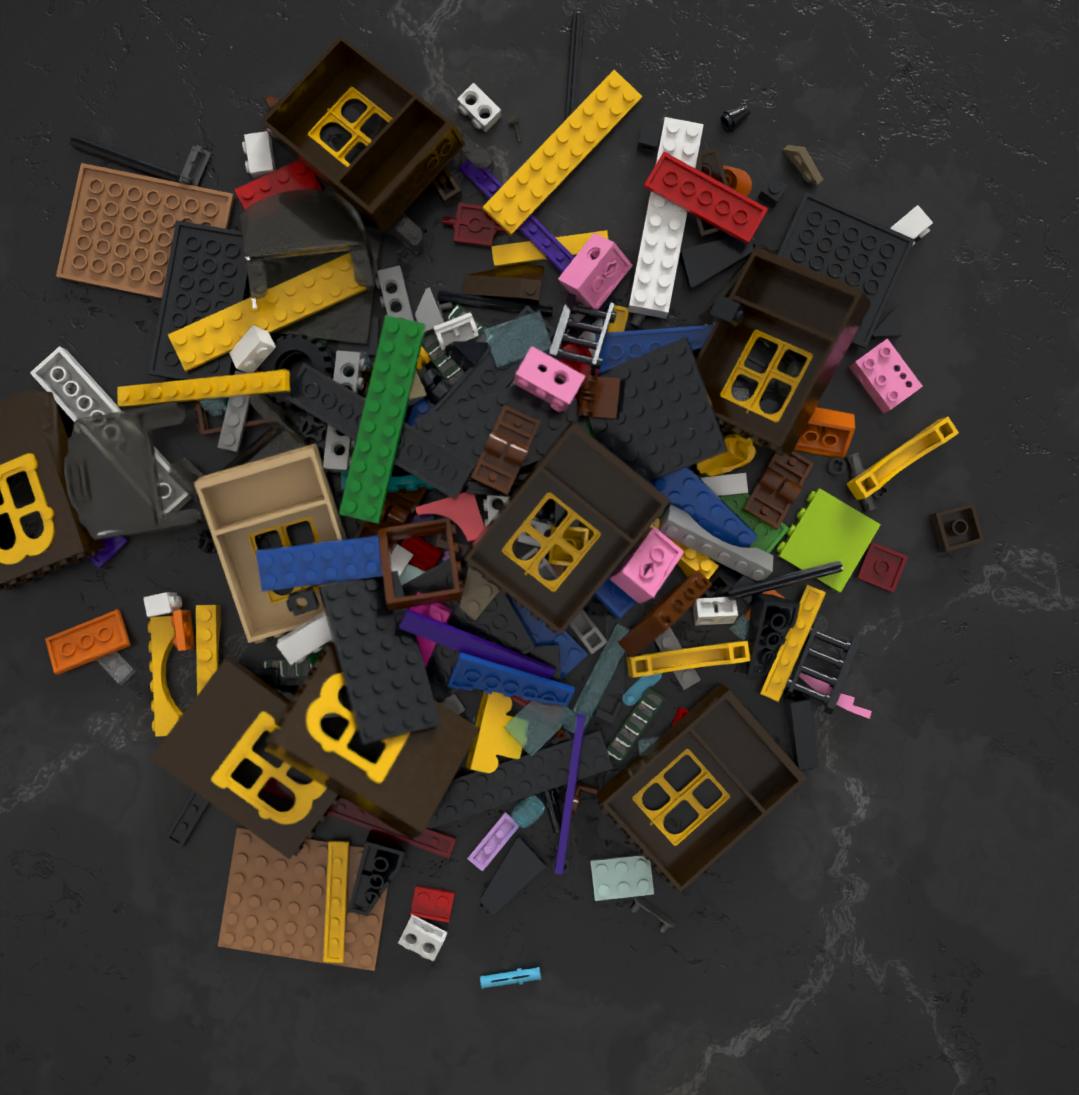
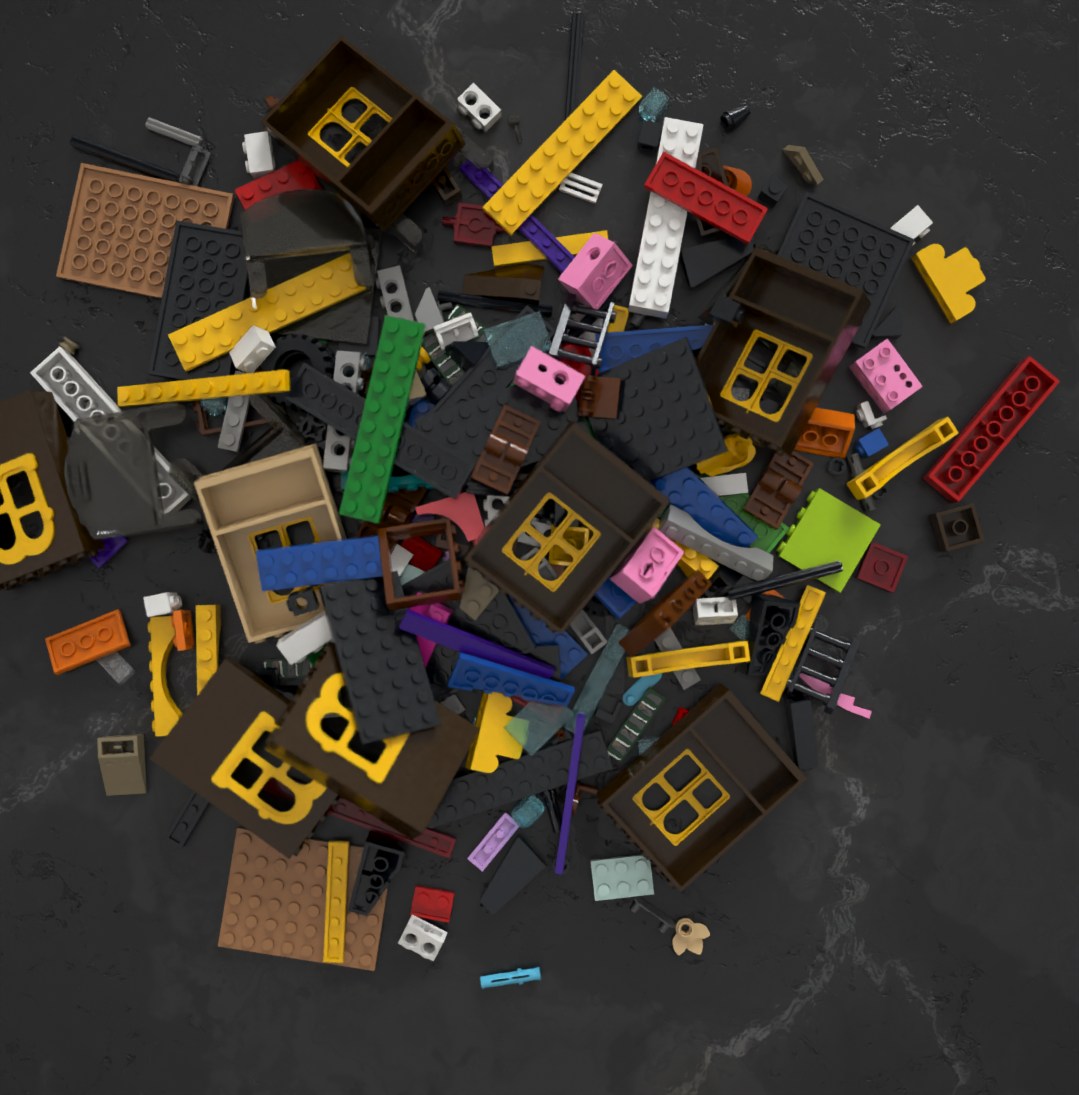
(69, 345): none -> dark tan bush
(122, 764): none -> dark tan slope
(173, 132): none -> light grey axle
(598, 186): none -> white tile
(653, 104): none -> clear light blue brick
(691, 938): none -> tan plate
(865, 415): none -> white bracket
(871, 443): none -> blue brick
(950, 278): none -> yellow brick
(991, 429): none -> red brick

